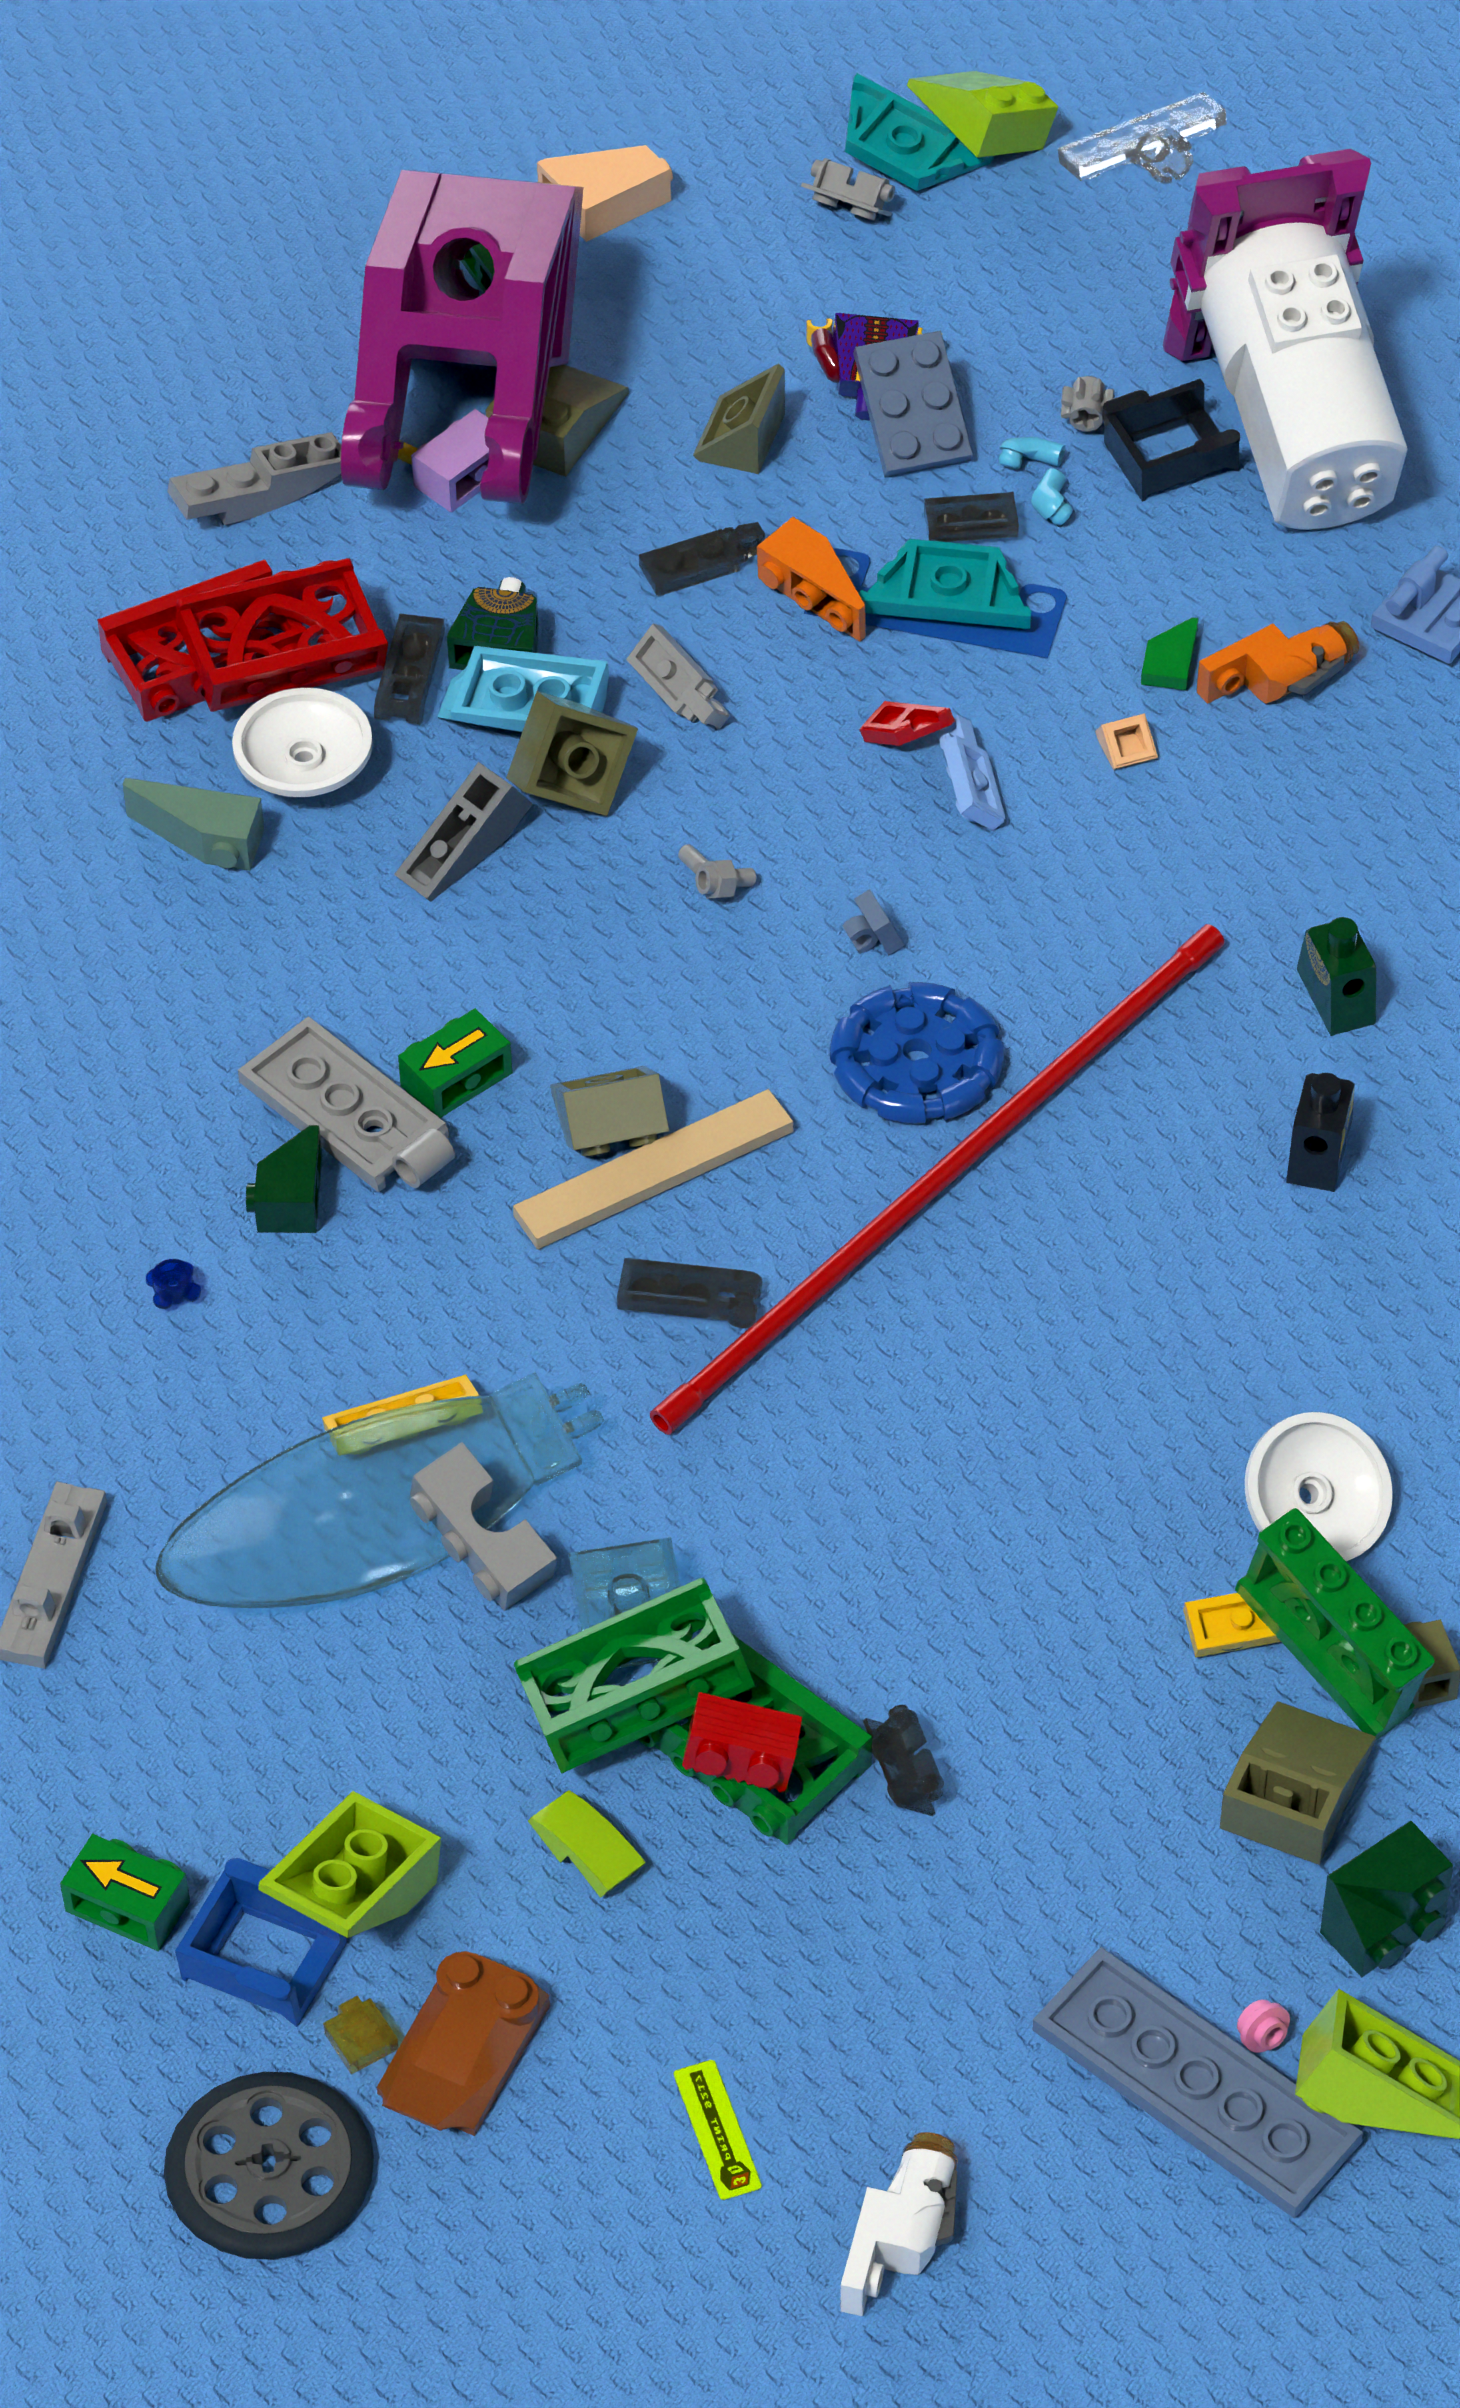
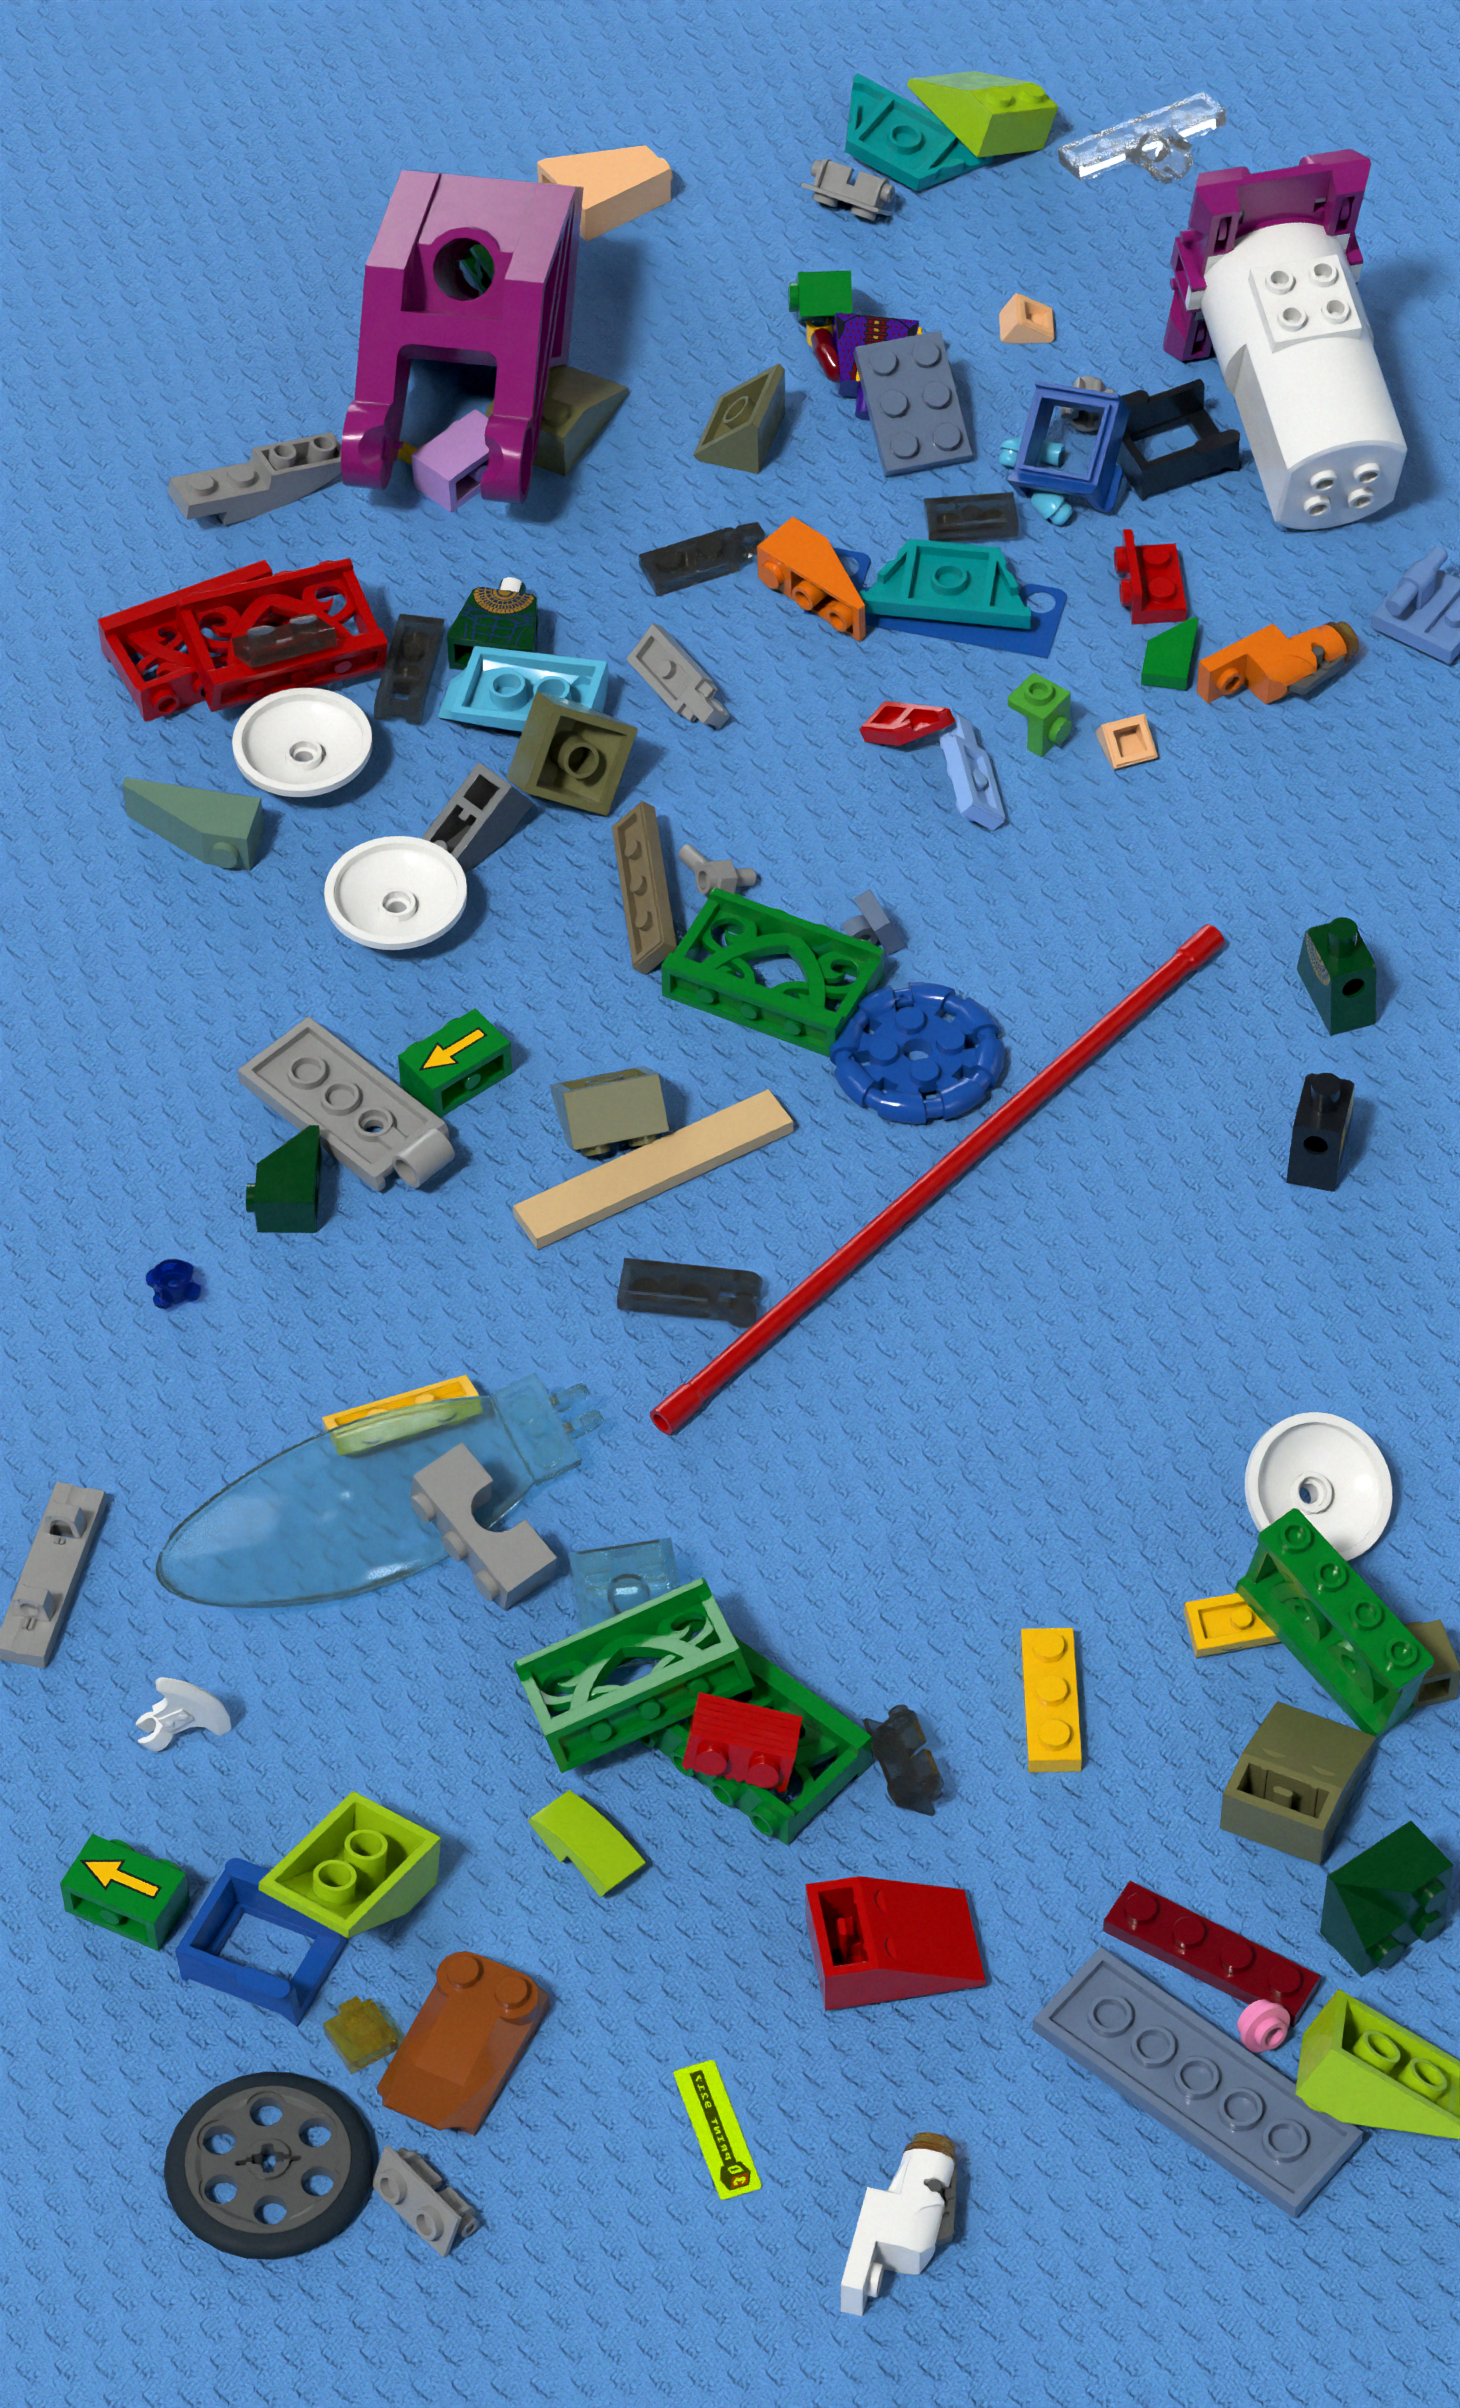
(182, 1708): none -> white piece
(273, 644): none -> clear smoke plate
(395, 893): none -> white dish
(409, 2188): none -> light grey hinge
(644, 887): none -> dark tan tile
(765, 932): none -> green fence
(820, 295): none -> green brick
(889, 1940): none -> red slope
(1026, 321): none -> light nougat slope
(1046, 710): none -> bright green bracket
(1050, 1700): none -> yellow plate
(1103, 475): none -> blue piece
(1150, 581): none -> red bracket
(1209, 1951): none -> dark red plate

